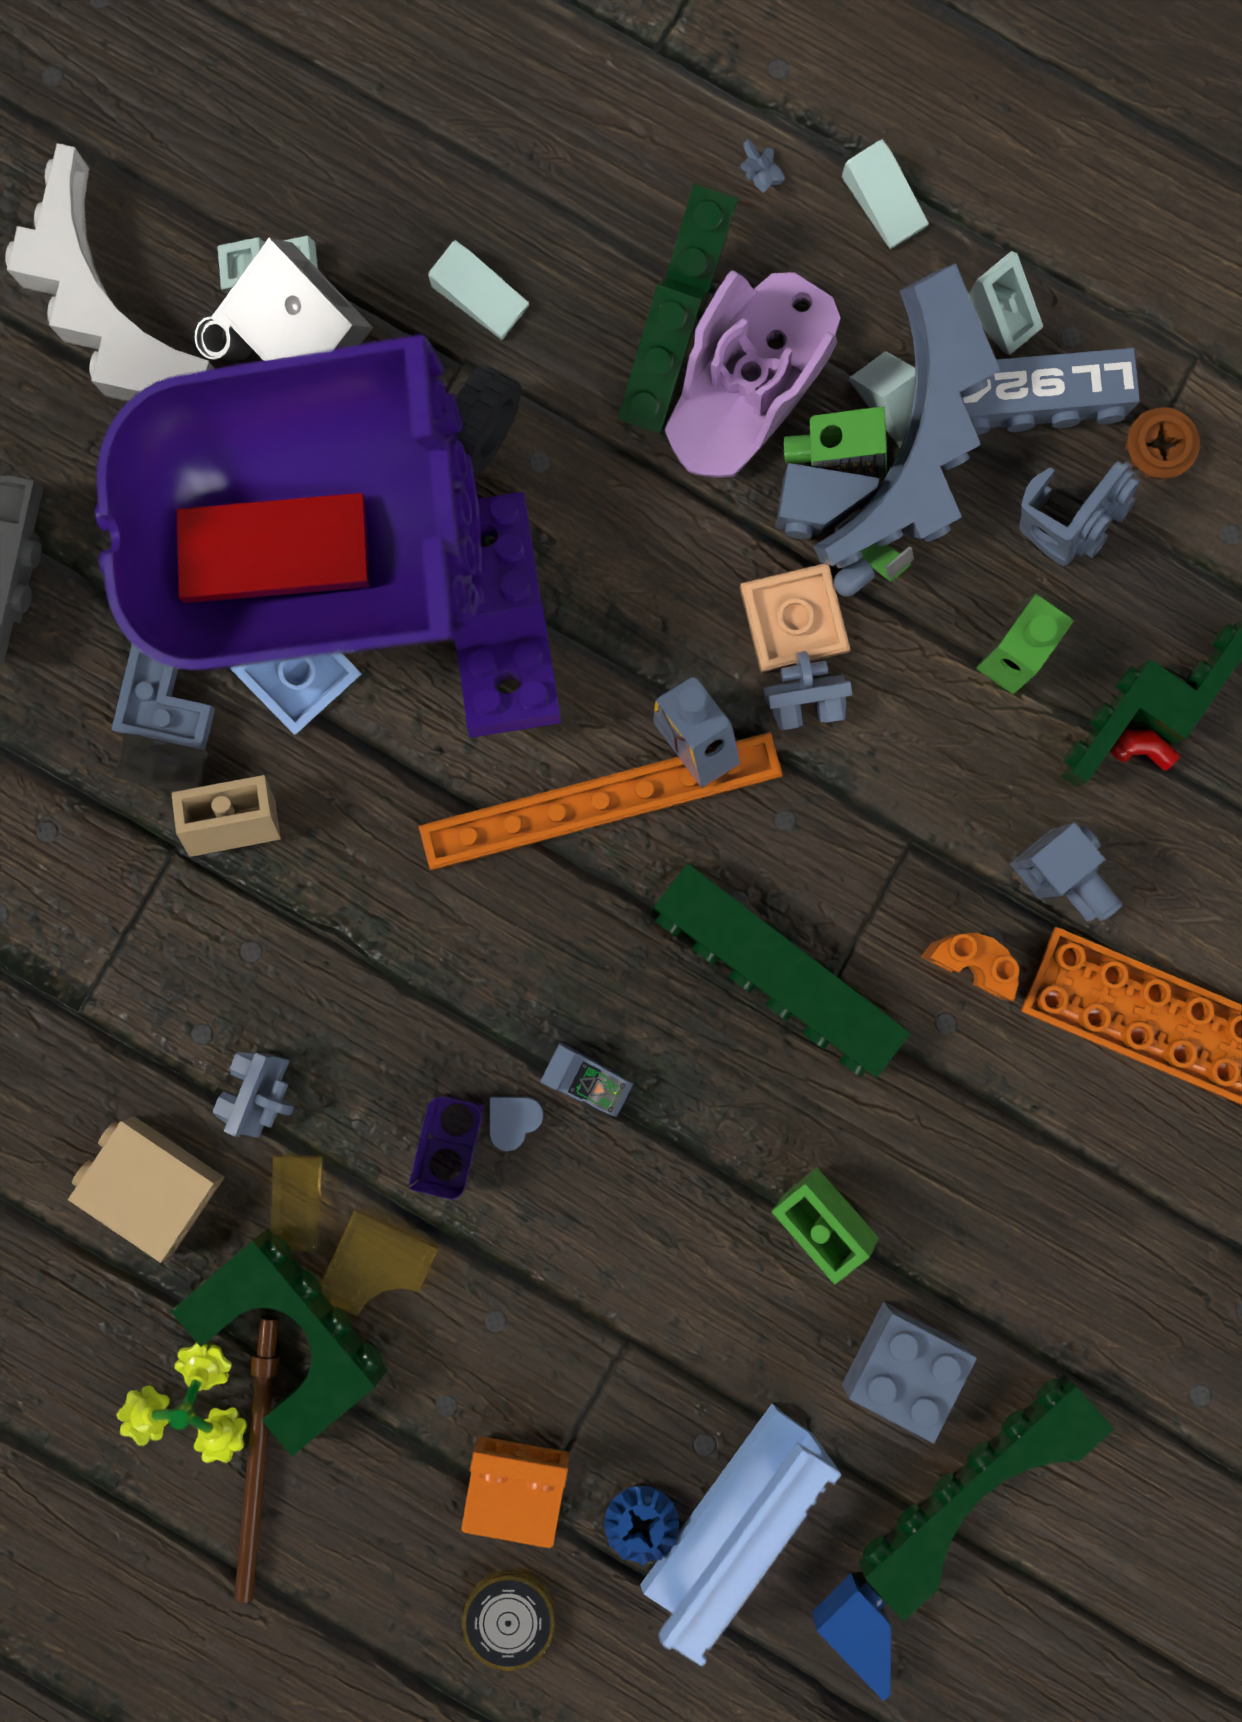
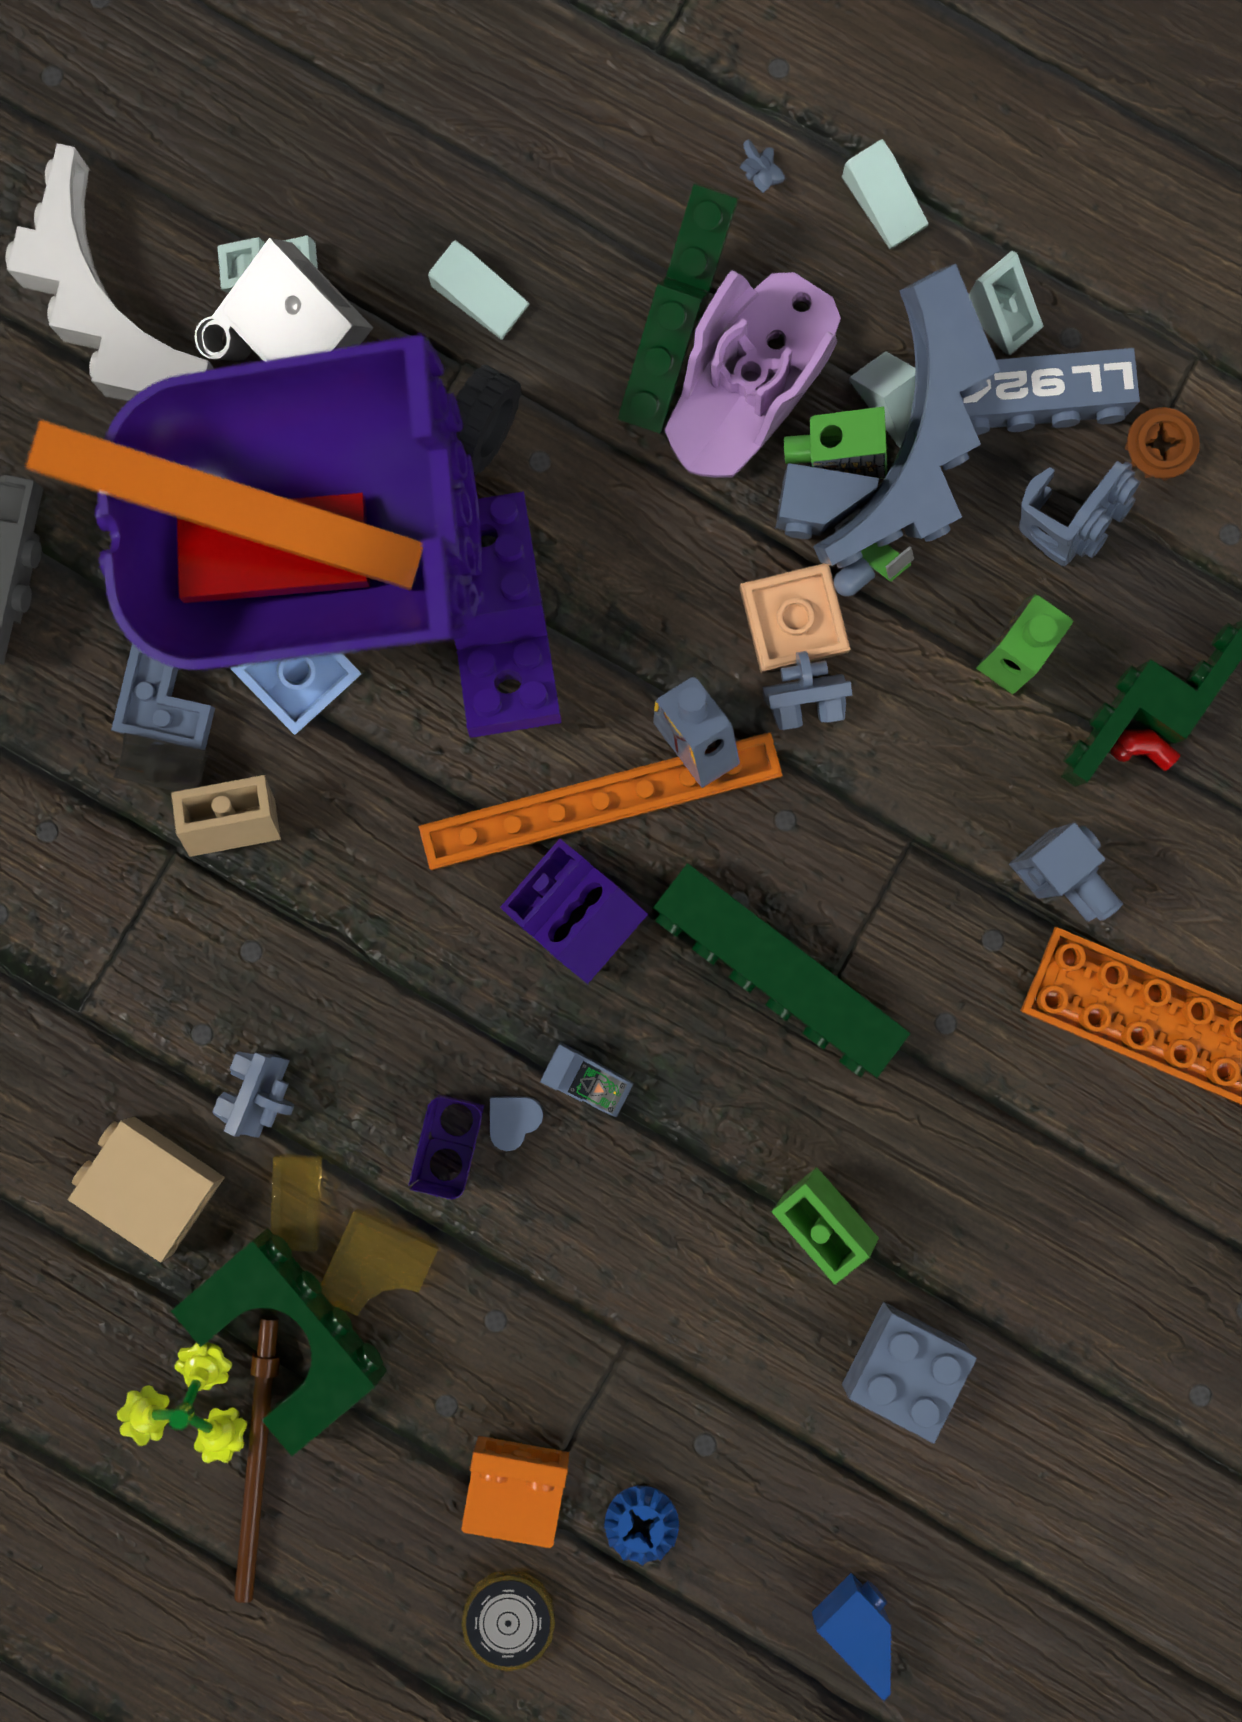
(223, 505): none -> orange tile
(592, 938): none -> dark purple piece
(737, 1531): light blue piece -> none
(910, 1559): dark green arch -> none
(986, 958): orange cylinder -> none

